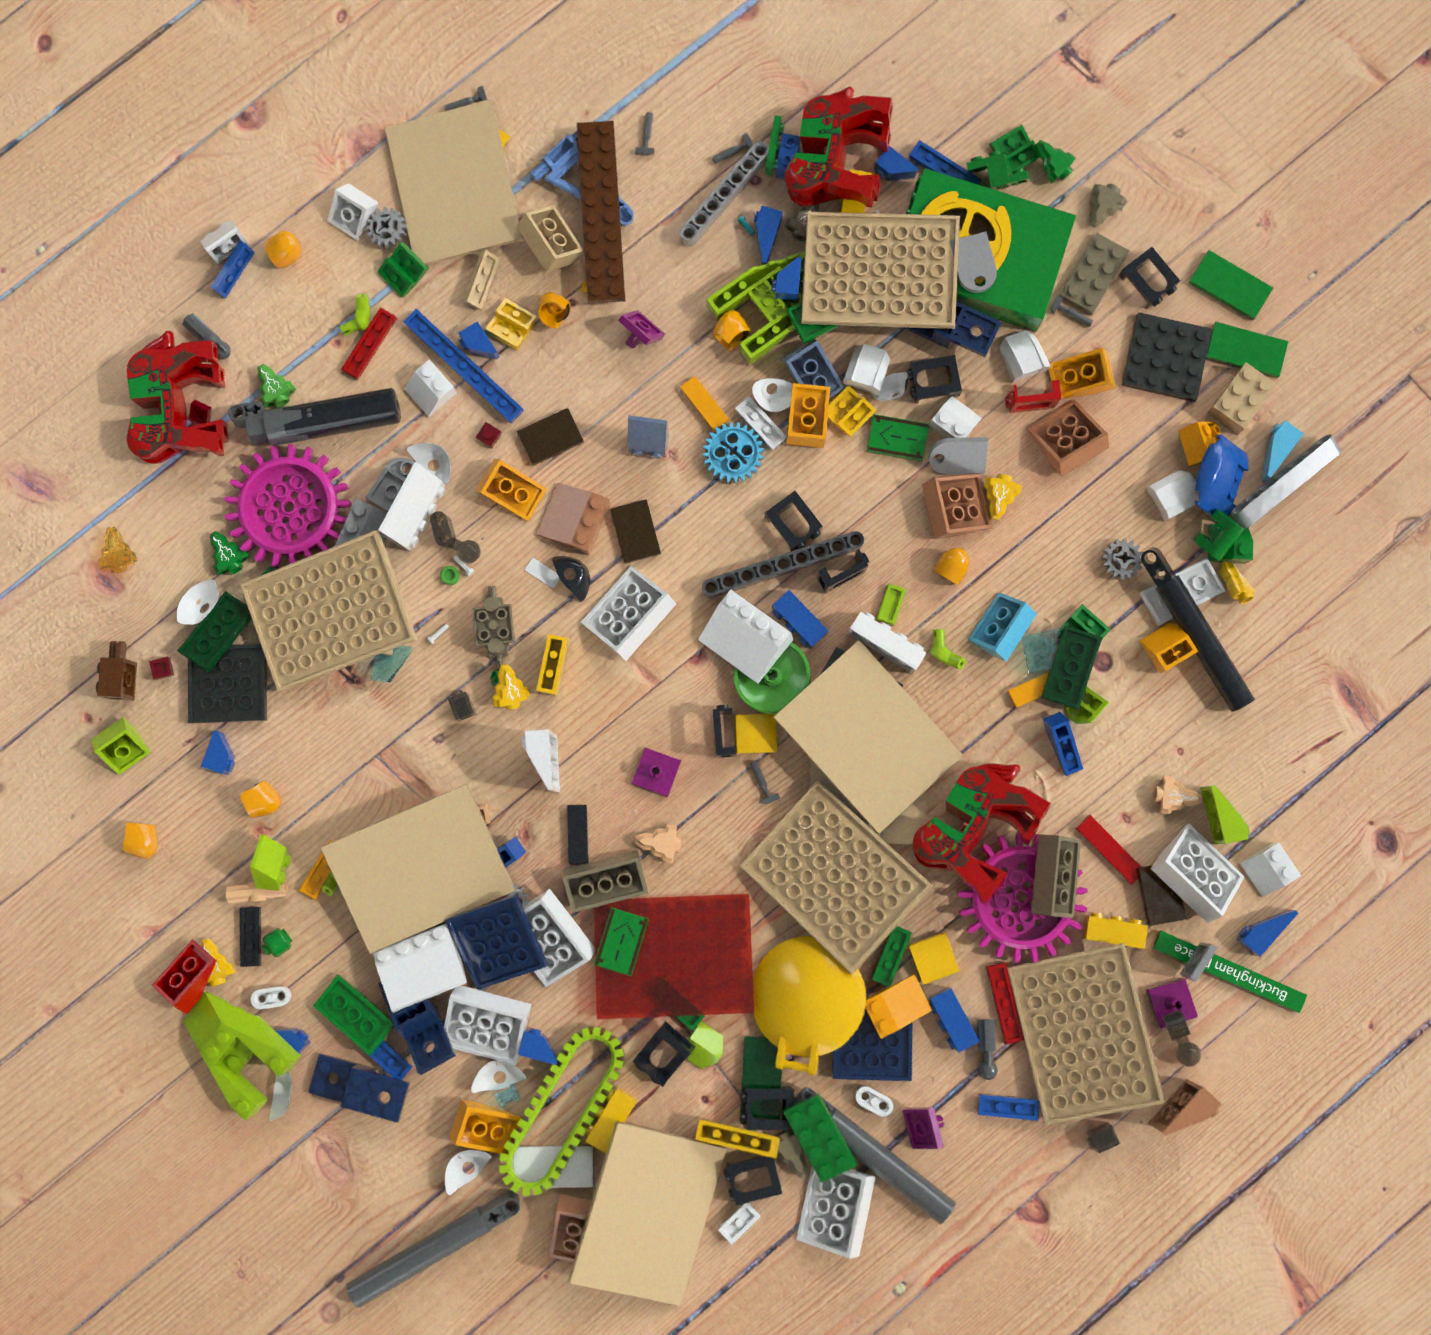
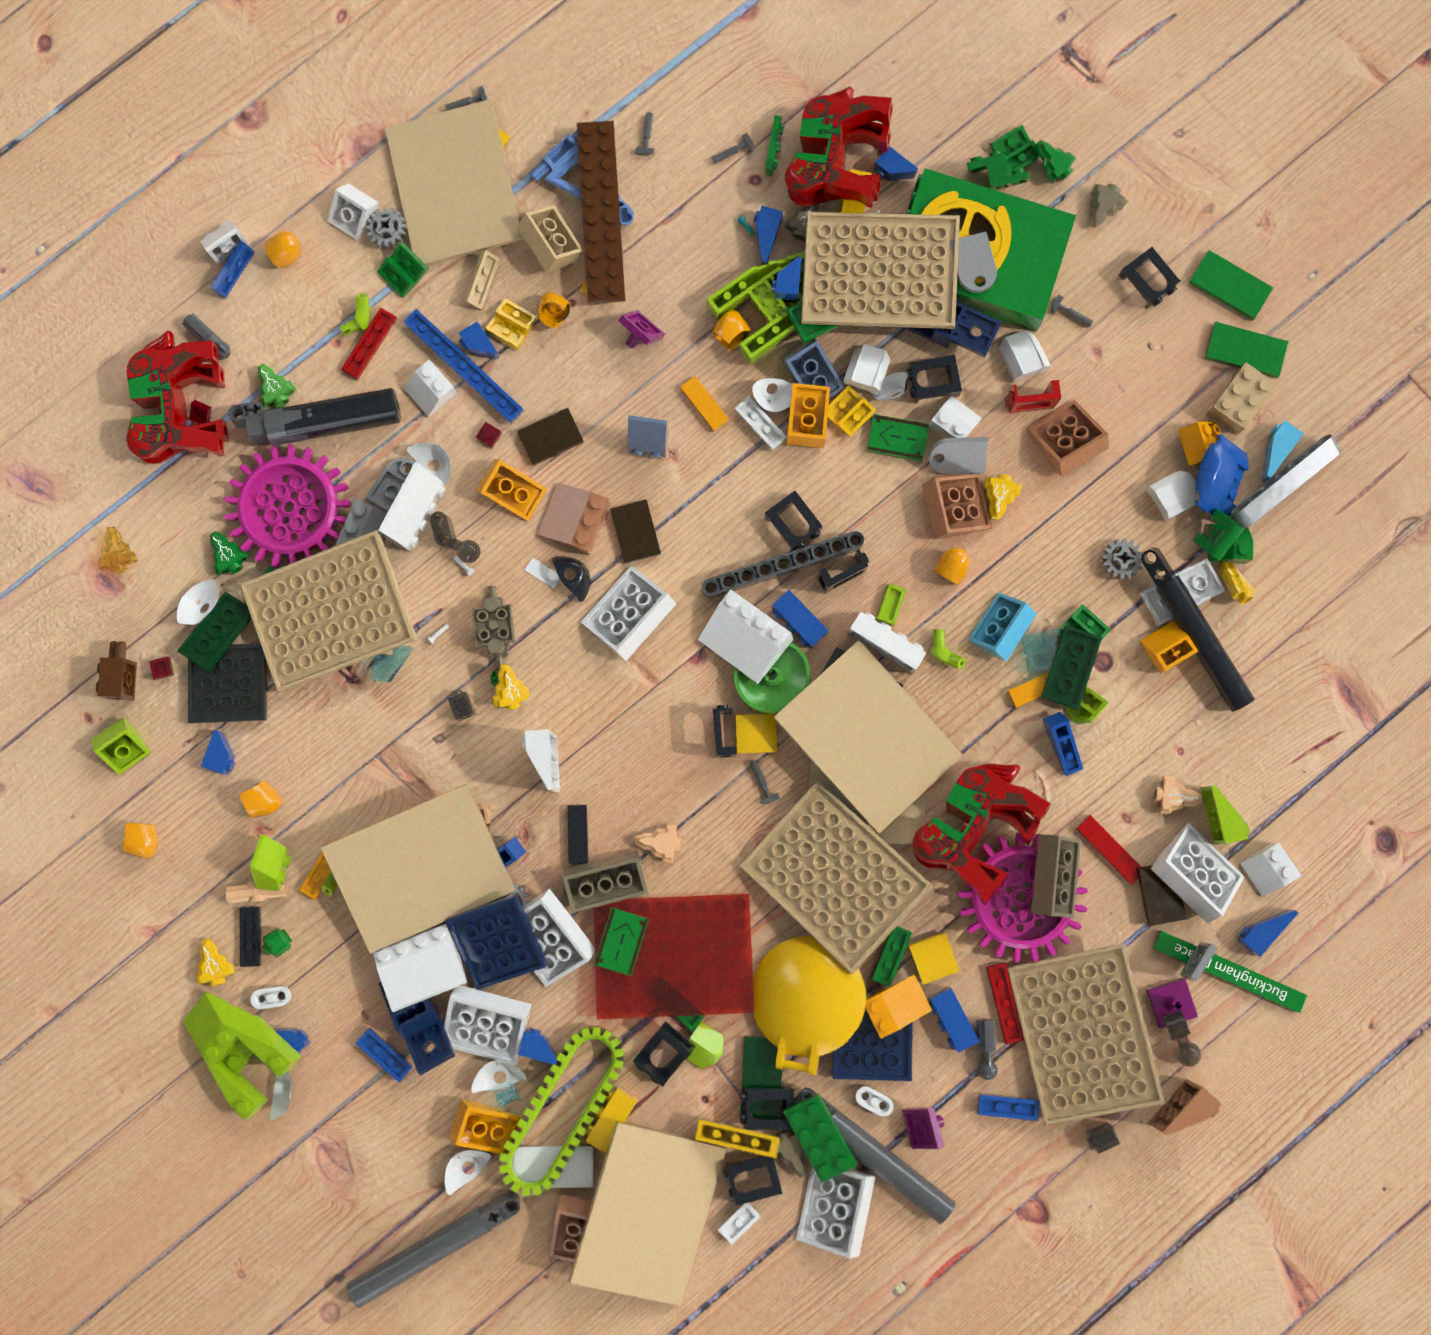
(186, 977): red slope -> none
(354, 1015): green plate -> none
(359, 1087): dark blue bracket -> none
(449, 575): bright green tile -> none
(552, 665): yellow brick -> none
(656, 772): magenta tile -> none
(722, 465): medium azure gear -> none
(727, 186): light grey beam -> none
(789, 146): blue brick -> none
(935, 161): blue plate -> none
(1083, 374): light orange slope -> none
(1094, 273): dark tan plate -> none
(1115, 930): yellow brick -> none
(1166, 357): pearl dark grey plate -> none

